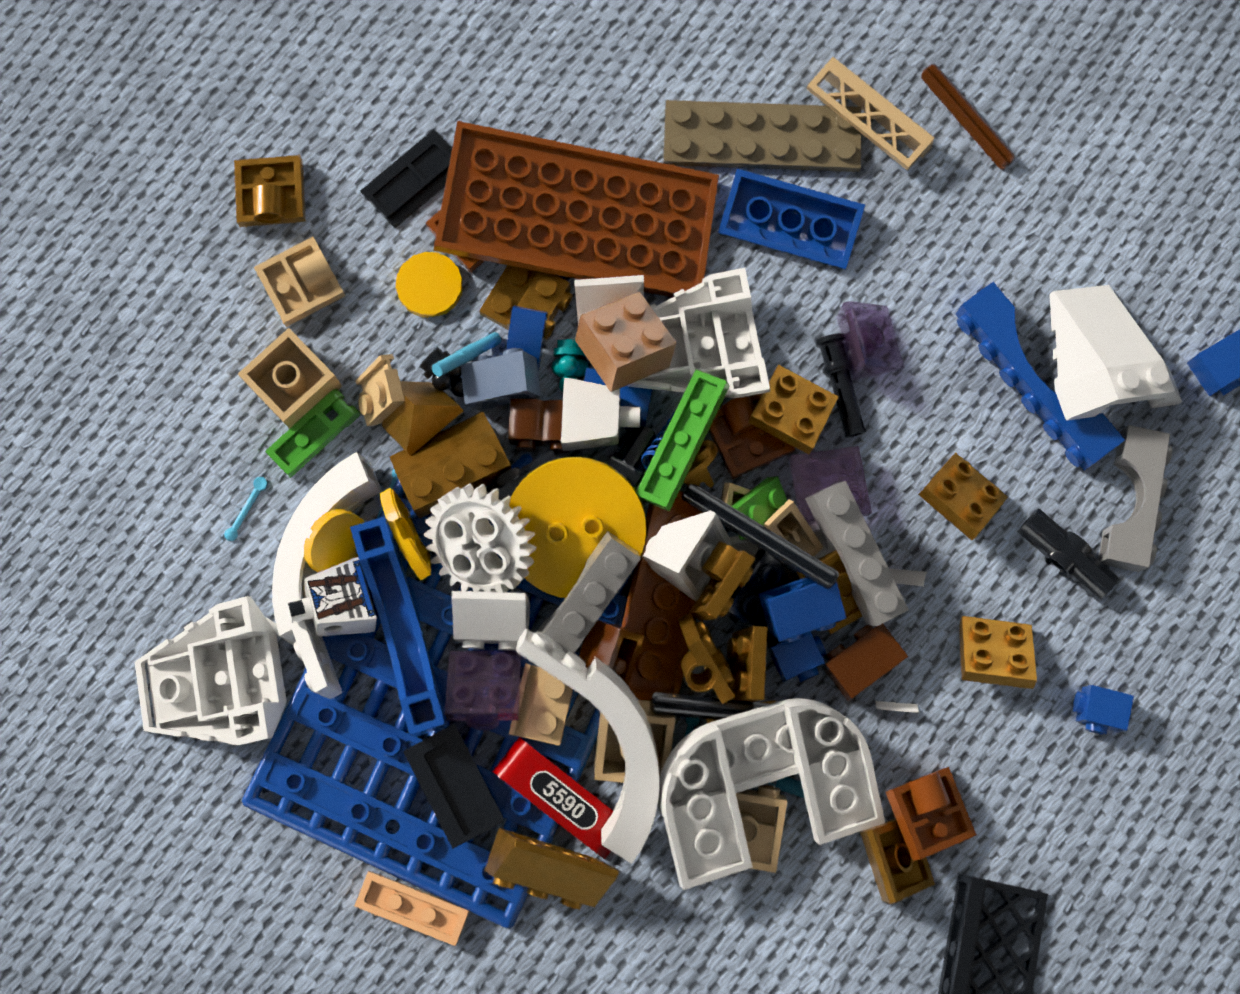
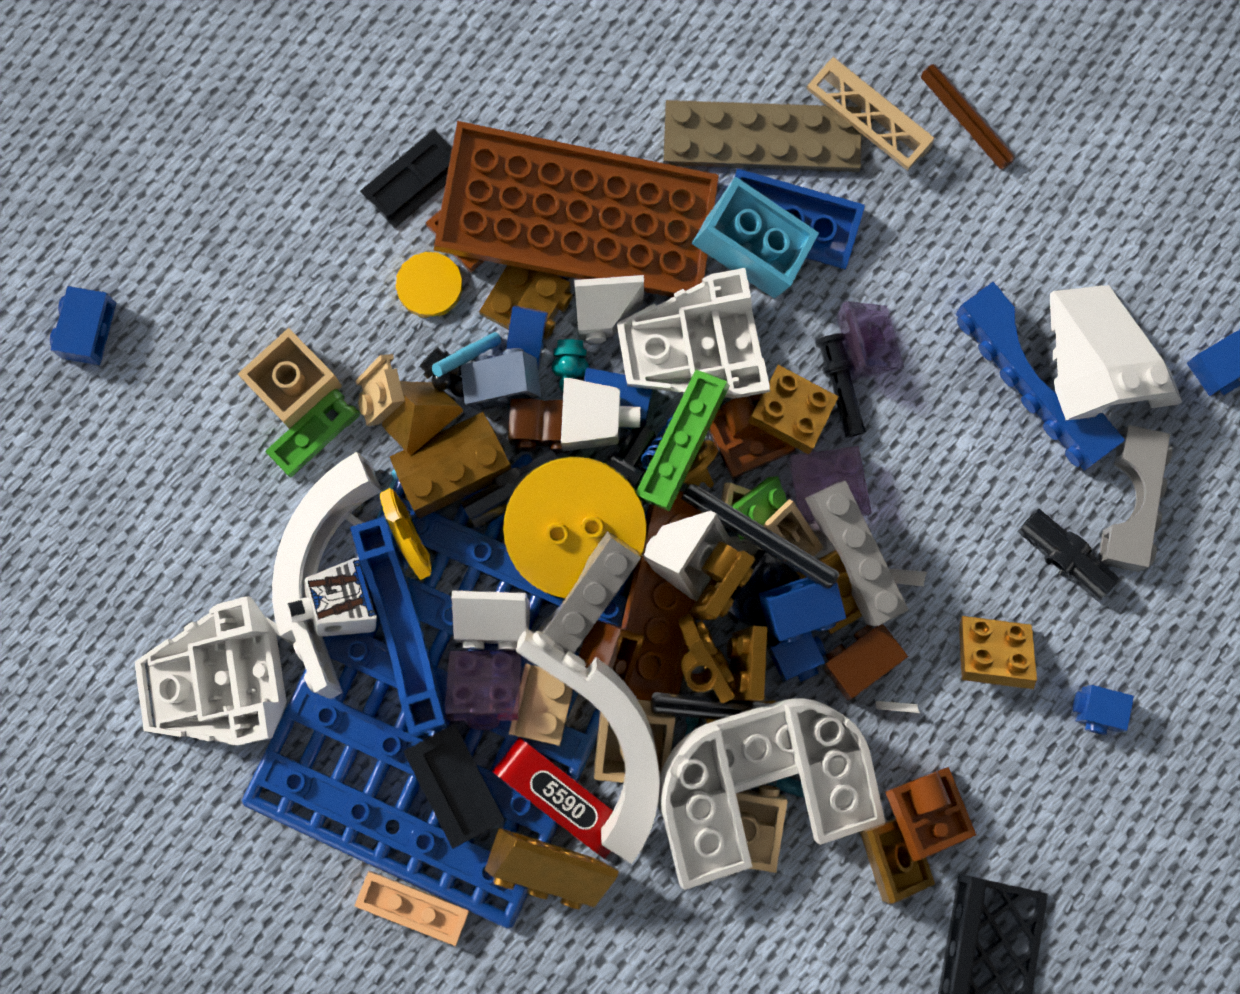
(82, 325): none -> blue brick
(260, 484): medium azure hinge -> none
(269, 191): pearl gold plate -> none
(299, 281): tan plate -> none
(331, 540): yellow tile -> none
(479, 540): white gear -> none
(625, 341): medium nougat brick -> none
(757, 236): none -> medium azure slope
(963, 496): pearl gold plate -> none

